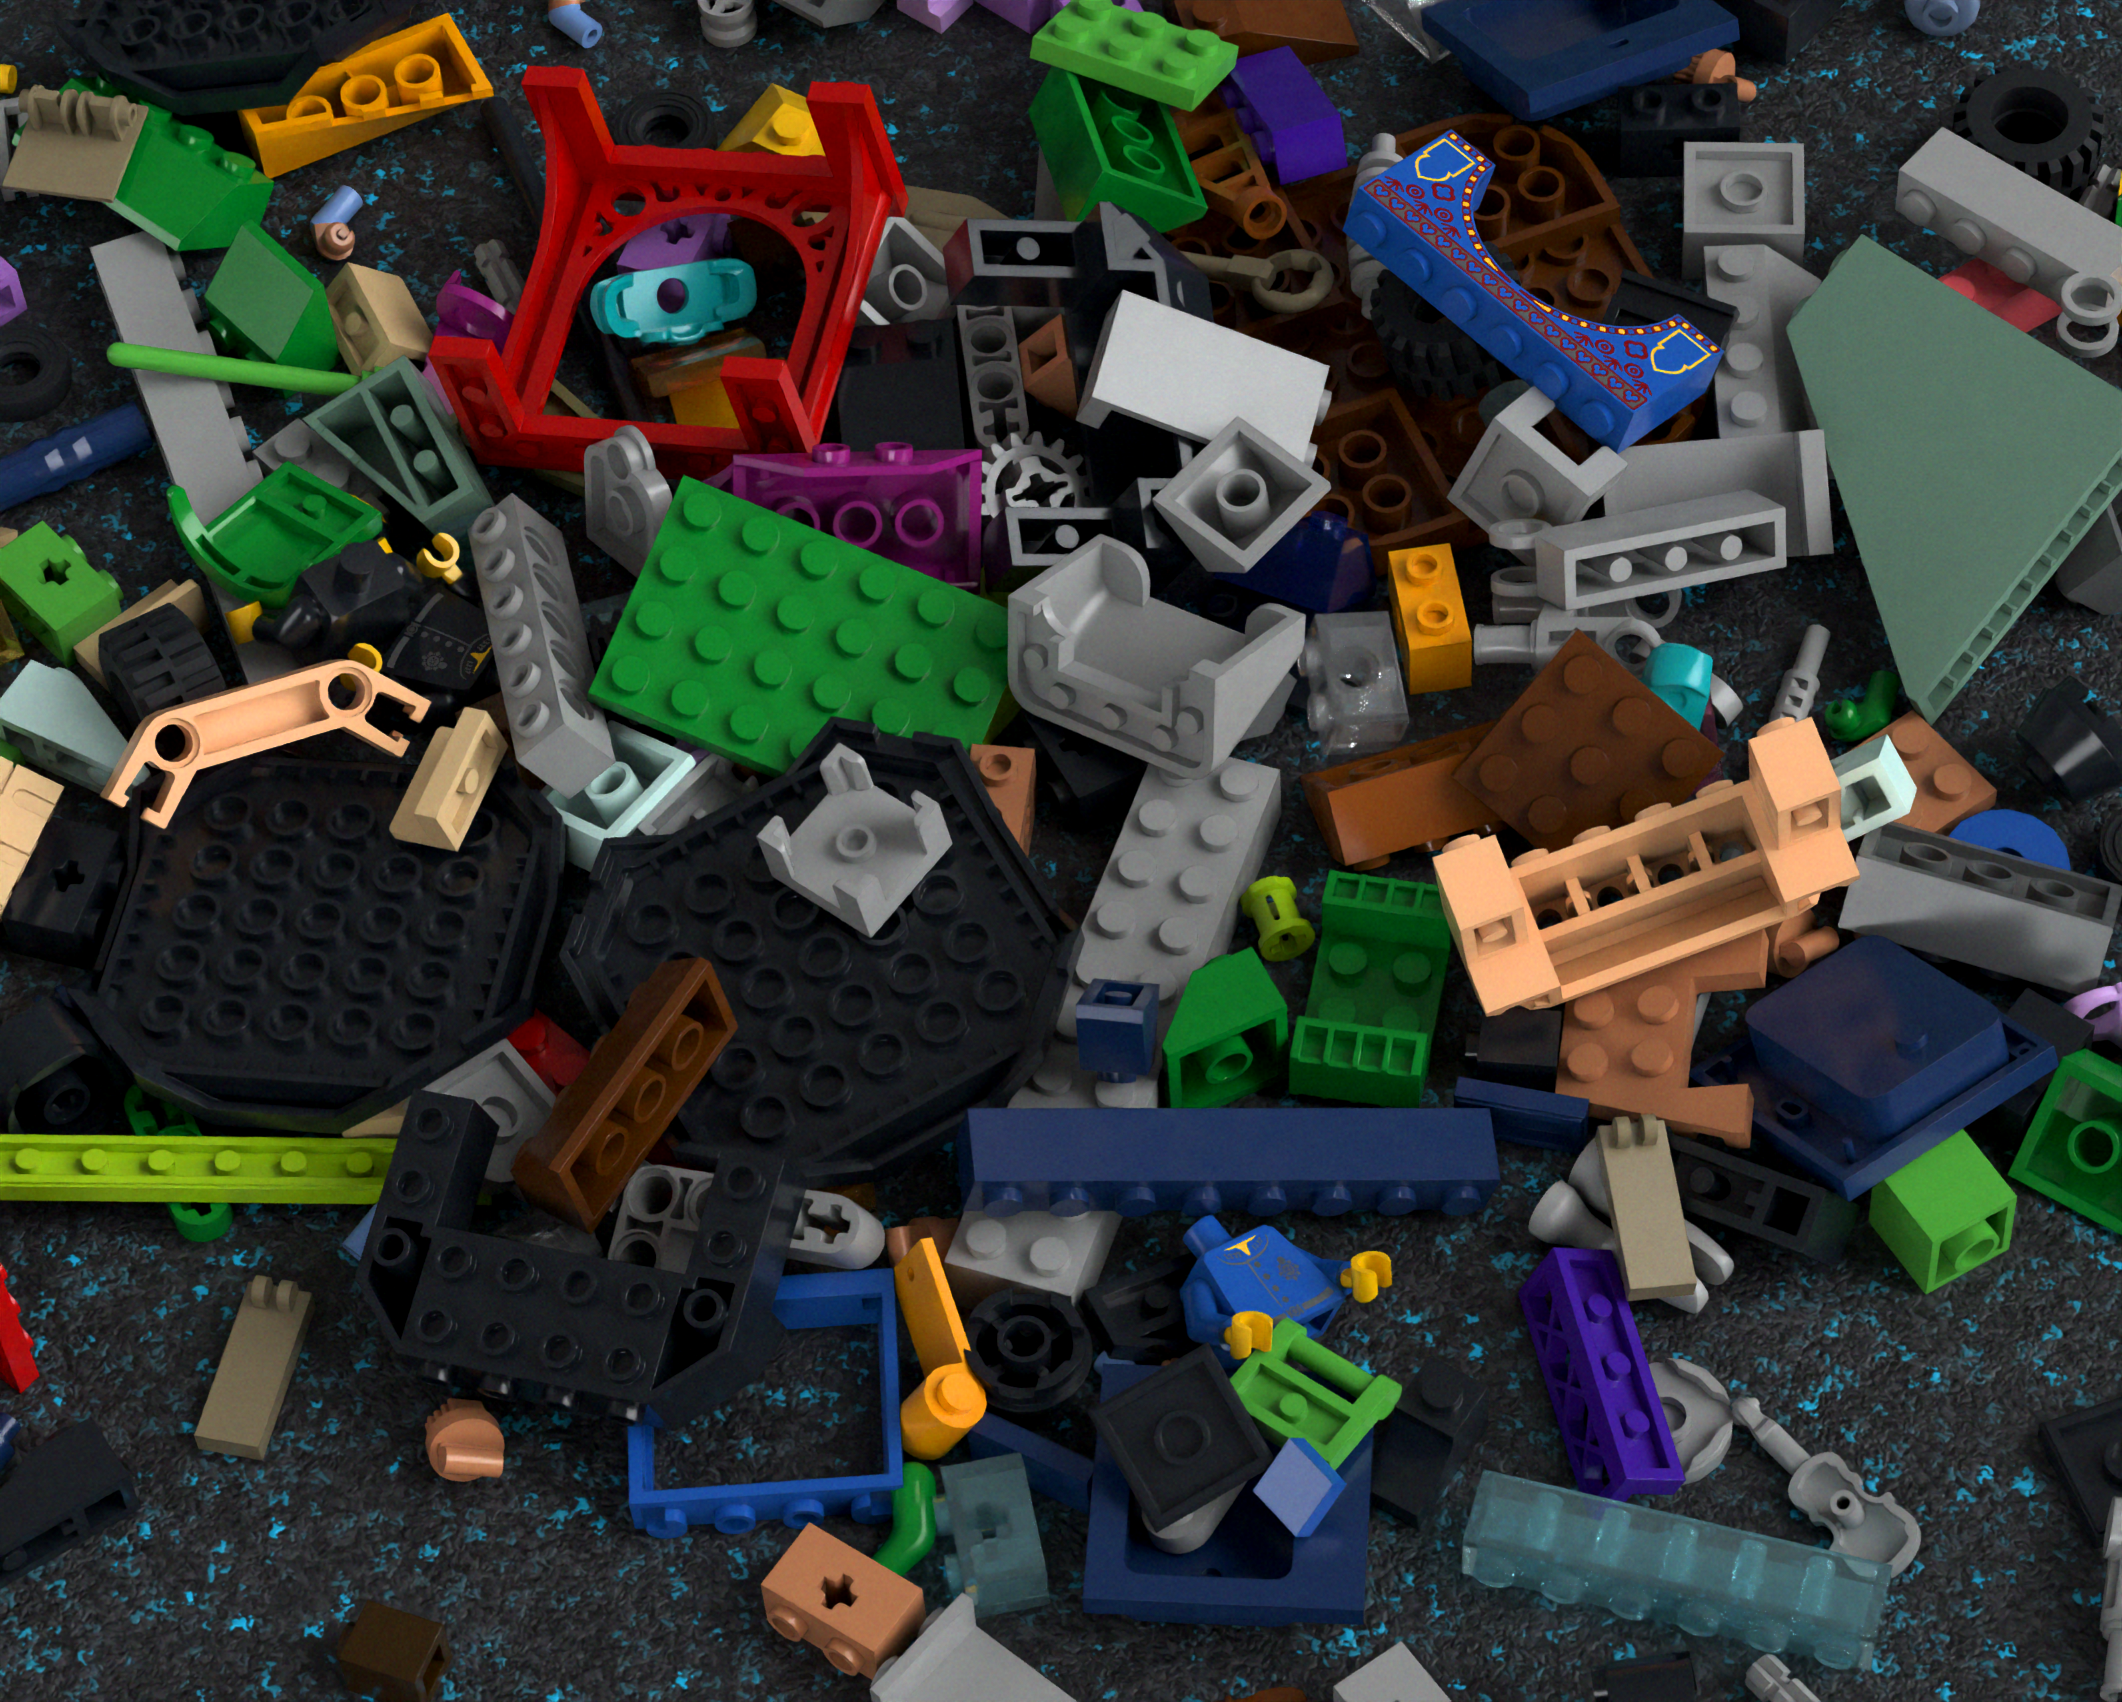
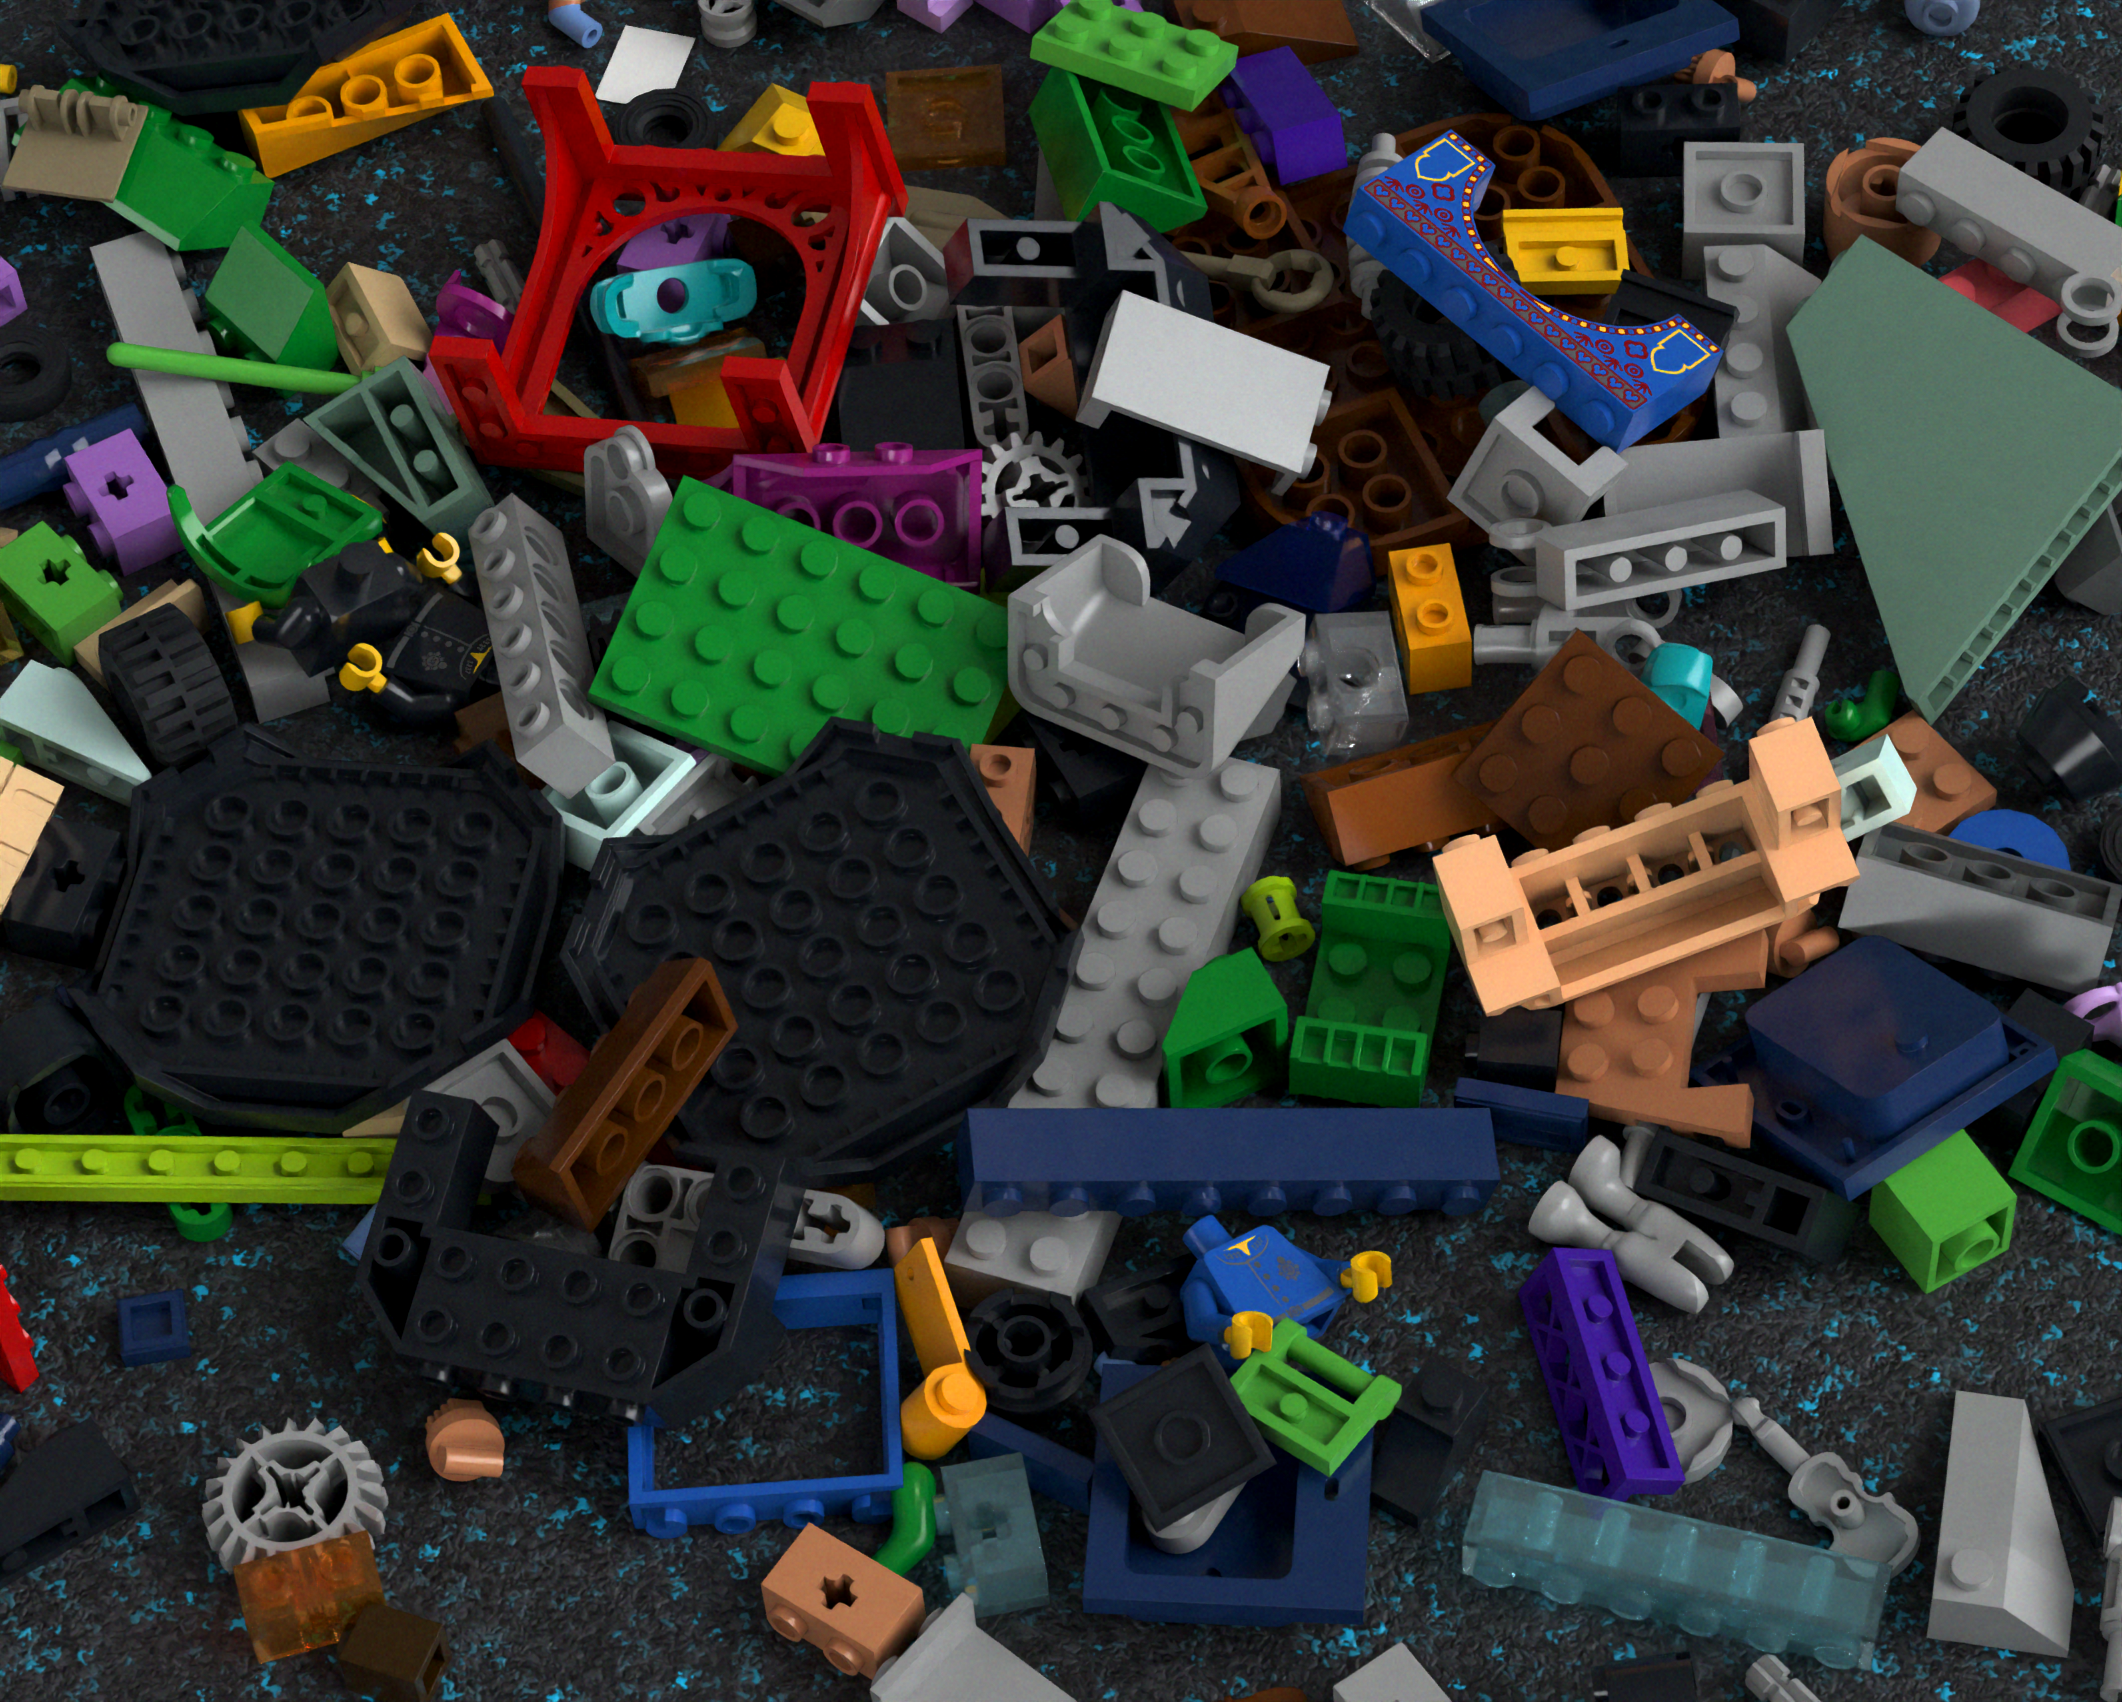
(124, 502): none -> medium lavender brick
(153, 1328): none -> dark blue tile
(255, 720): light nougat piece -> none
(255, 1369): dark tan hinge -> none
(302, 1471): none -> light grey gear
(307, 1594): none -> clear orange brick
(330, 224): arm -> none
(450, 782): tan panel -> none
(643, 63): none -> white sticker
(858, 845): light grey panel -> none
(946, 117): none -> clear orange tile
(1117, 1029): dark blue slope -> none
(1238, 498): light grey slope -> none
(1299, 1487): tile -> none
(1566, 249): none -> yellow plate
(1645, 1209): dark tan hinge -> none
(1863, 201): none -> nougat brick
(1999, 1543): none -> light grey wedge

